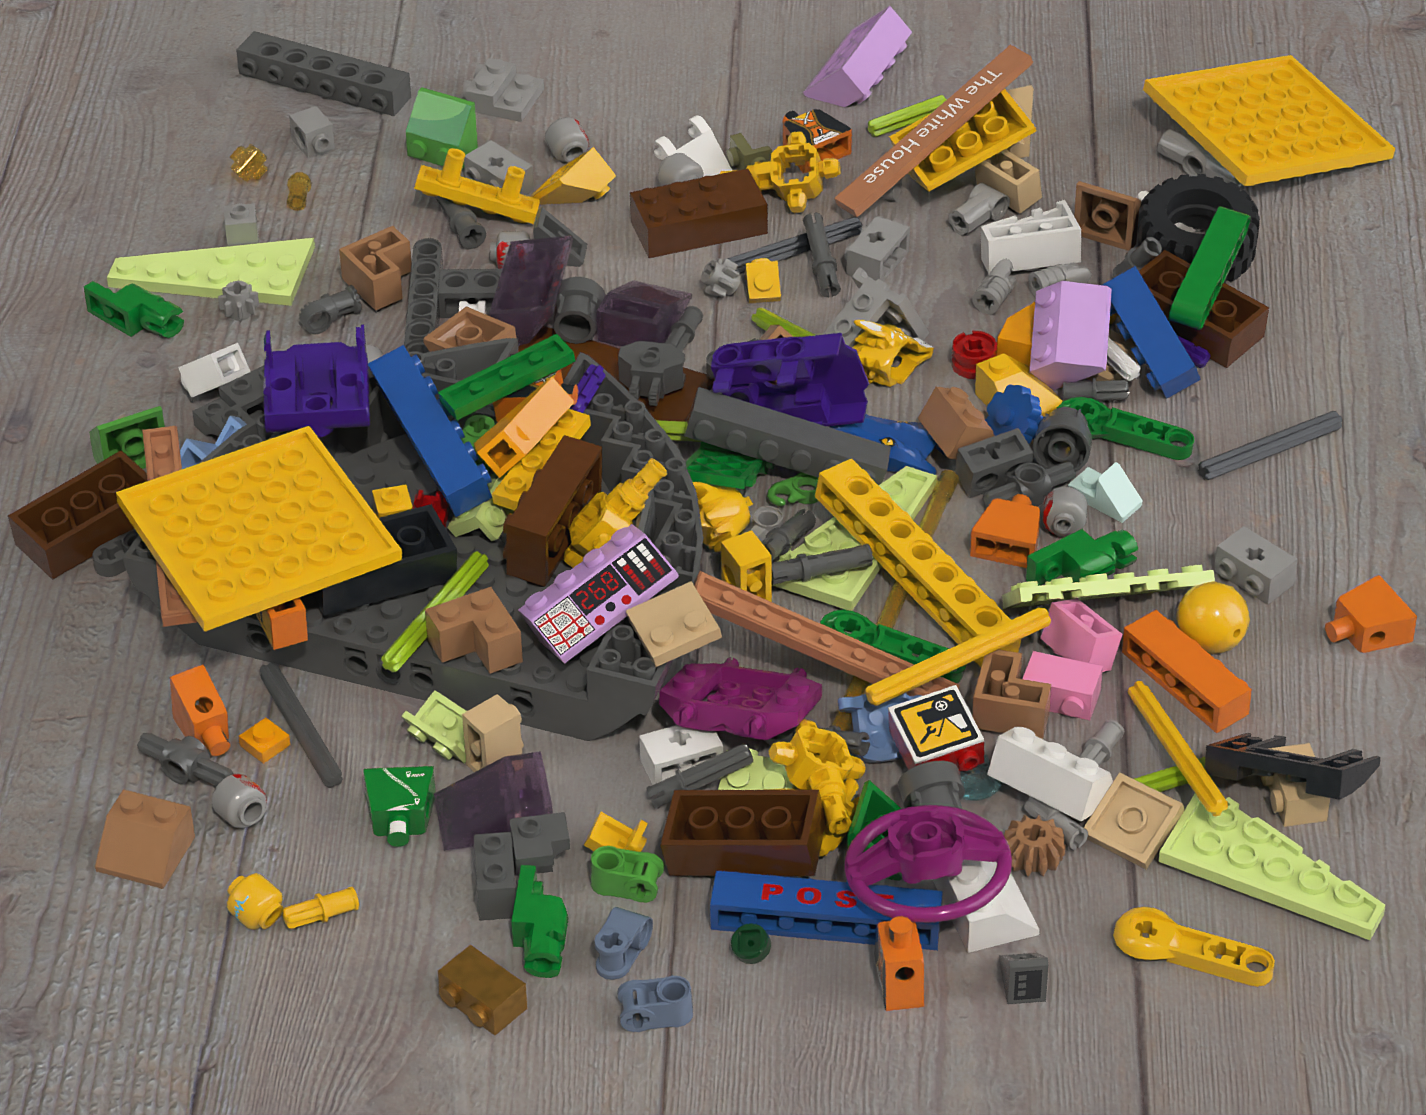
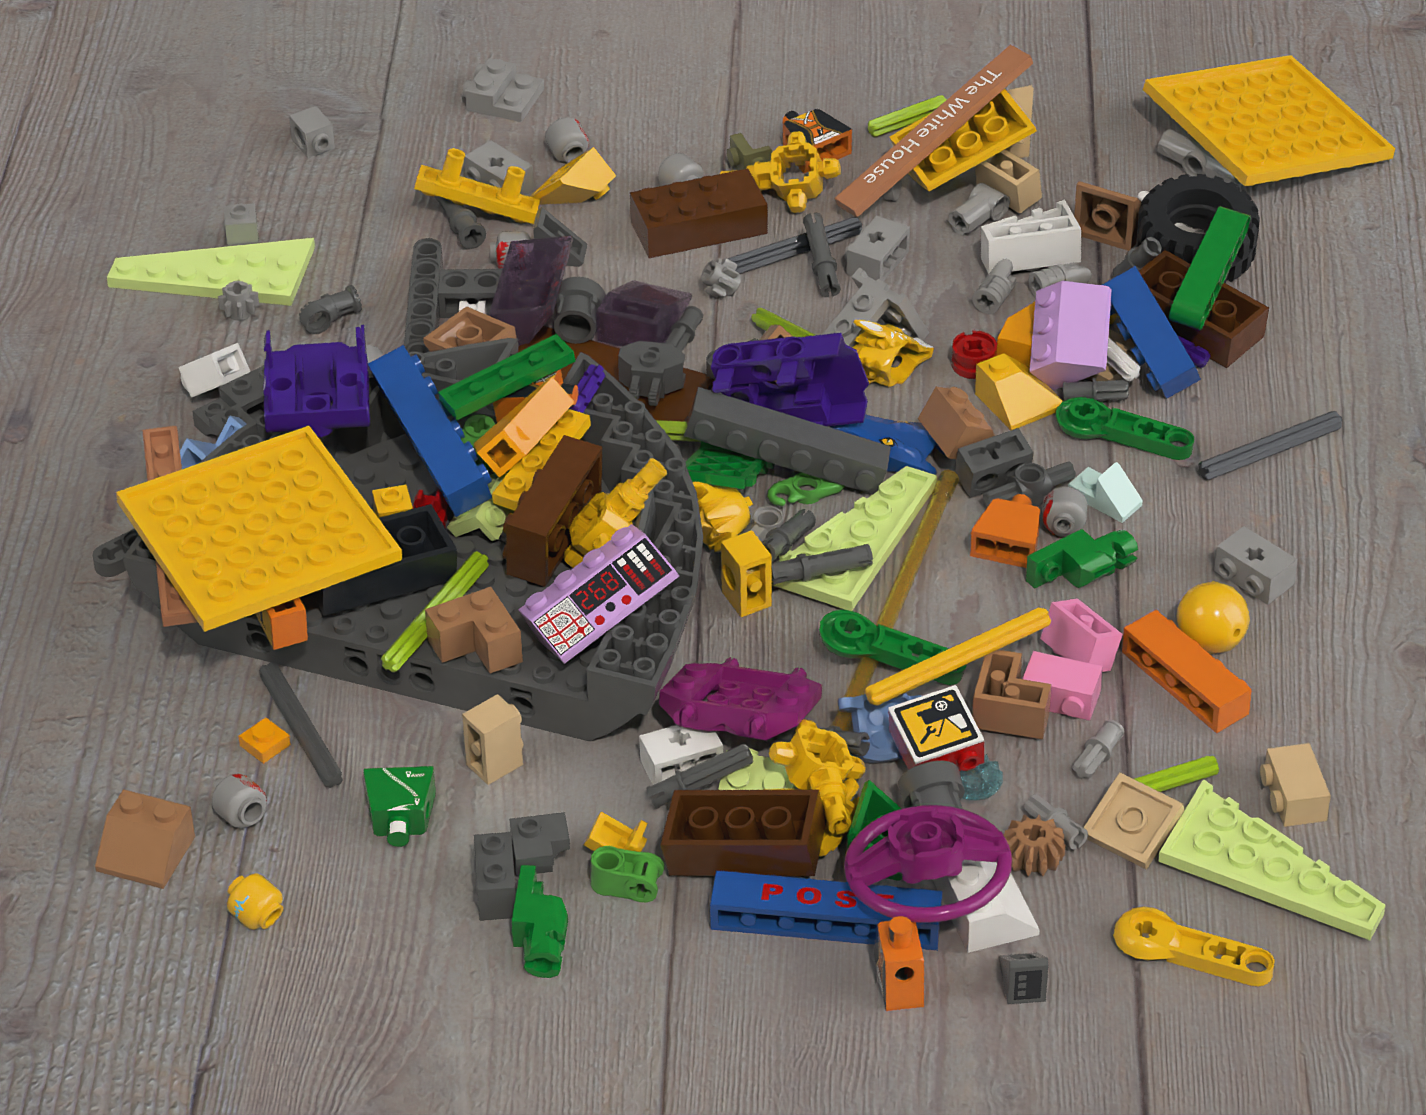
(76, 516): reddish brown brick -> none
(125, 435): bright green slope -> none
(133, 310): green plate -> none
(183, 759): dark grey axle -> none
(202, 721): orange torso -> none
(249, 162): clear yellow gear -> none
(298, 187): clear yellow pin -> none
(320, 908): yellow axle -> none
(324, 73): dark grey brick -> none
(376, 266): medium nougat brick -> none
(440, 124): bright green slope -> none
(440, 723): yellowish green bracket -> none
(482, 990): pearl gold brick -> none
(492, 796): clear purple slope -> none
(621, 942): sand blue piece -> none
(658, 1002): sand blue piece -> none
(673, 624): tan plate -> none
(702, 149): white flag -> none
(751, 943): dark green tile -> none
(762, 281): yellow bracket -> none
(805, 634): nougat tile -> none
(860, 60): lavender slope -> none
(909, 554): yellow brick -> none
(1014, 410): blue plant -> none
(1049, 773): white slope -> none
(1062, 438): dark grey piece -> none
(1098, 586): yellowish green wing -> none
(1178, 749): yellow axle -> none
(1326, 777): black wedge -> none
(1372, 617): orange torso -> none

